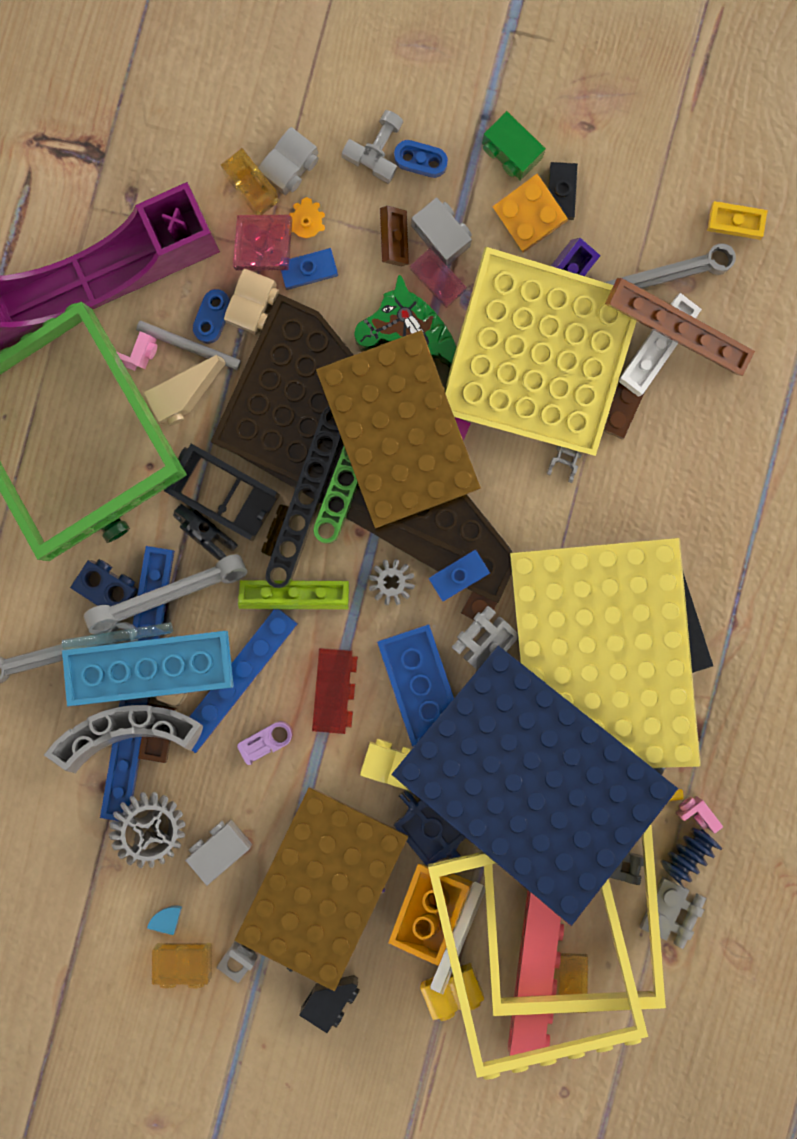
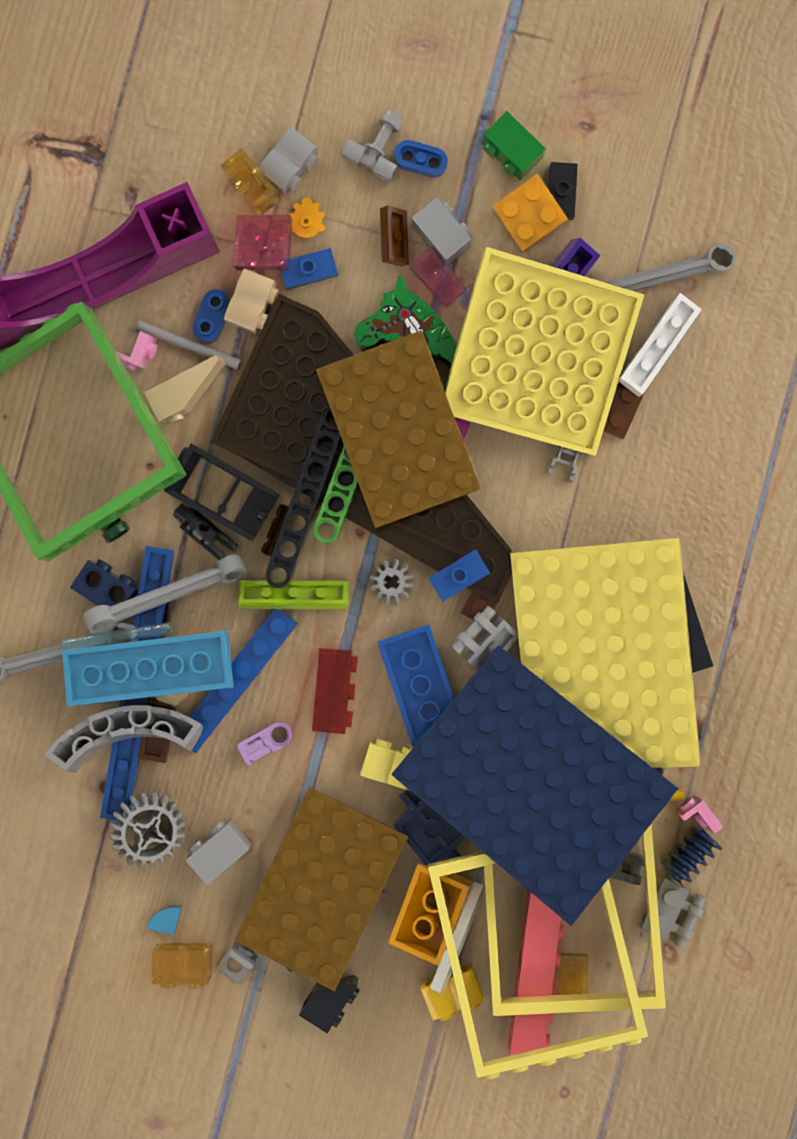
(679, 326): dark orange plate -> none
(737, 220): yellow plate -> none

